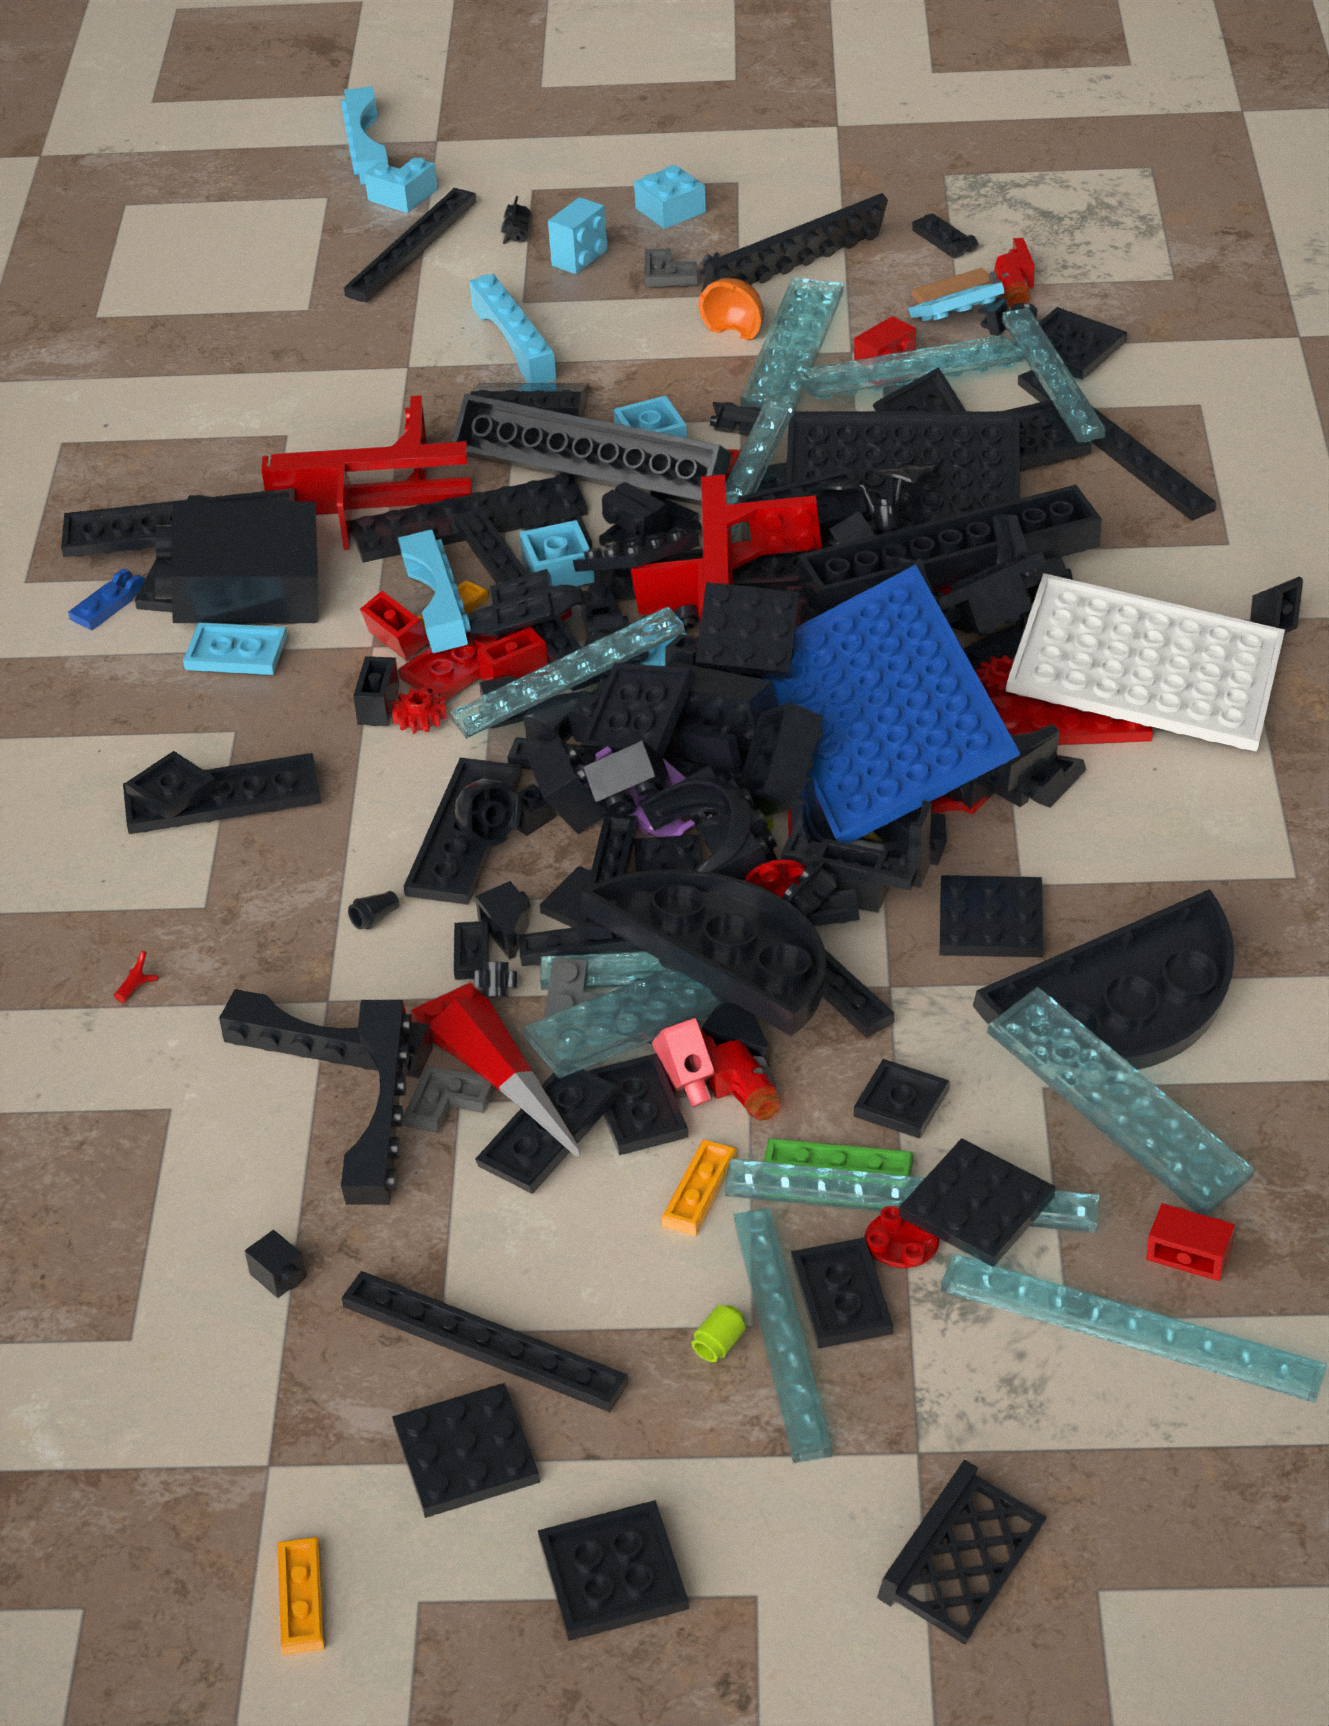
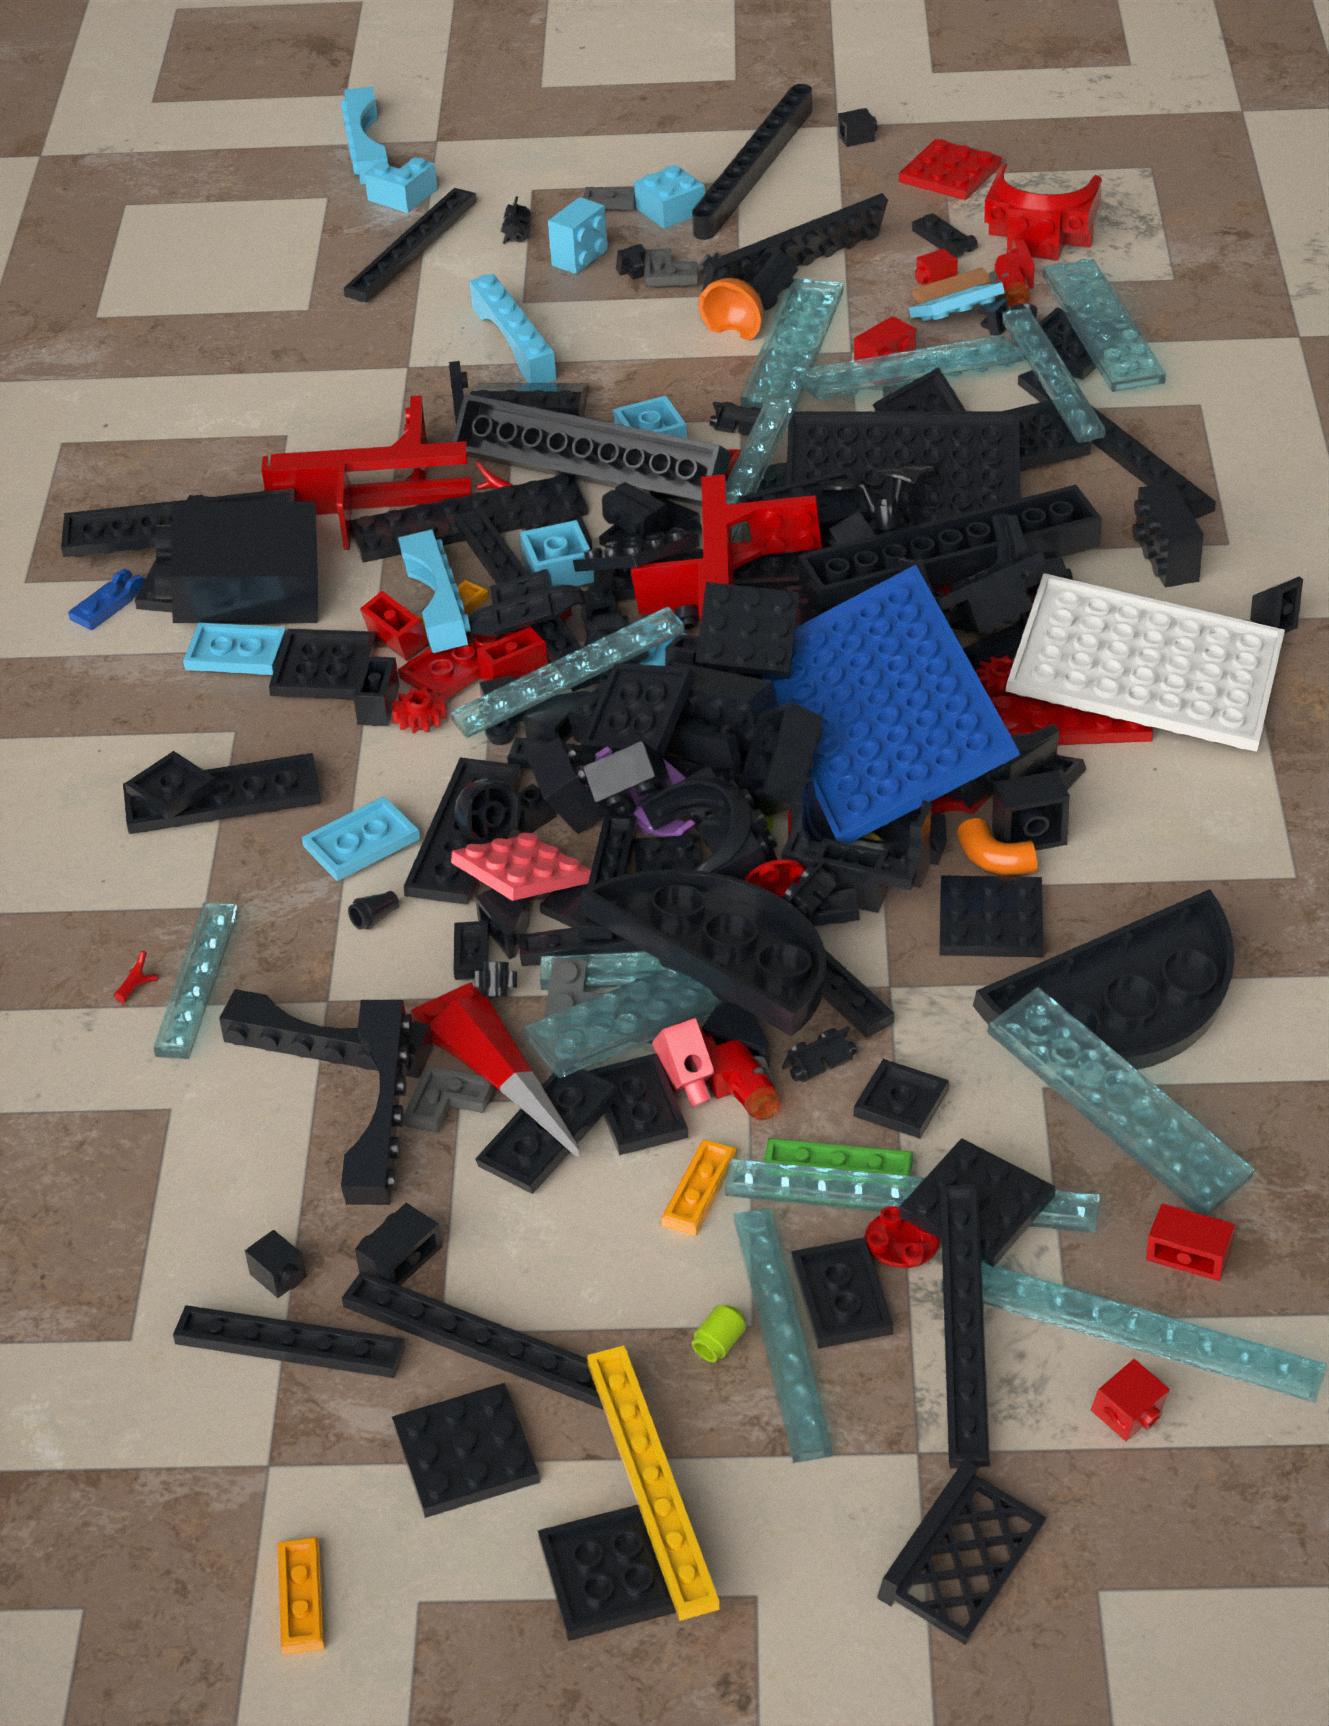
(195, 981): none -> clear light blue plate
(289, 1341): none -> black plate
(321, 663): none -> black plate
(360, 838): none -> medium azure plate
(399, 1245): none -> black brick
(458, 382): none -> black plate
(491, 480): none -> red bar
(502, 732): none -> black plate
(521, 866): none -> coral plate
(612, 197): none -> dark grey plate
(631, 261): none -> black tile
(653, 1484): none -> yellow plate
(751, 162): none -> black beam
(771, 275): none -> black brick
(807, 1058): none -> black hinge
(856, 127): none -> black brick
(935, 267): none -> red brick
(950, 169): none -> red plate
(964, 1326): none -> black tile
(993, 855): none -> orange cylinder
(1031, 810): none -> black brick
(1042, 219): none -> red piece
(1103, 325): none -> clear light blue plate
(1130, 1400): none -> red head
(1168, 534): none -> black brick

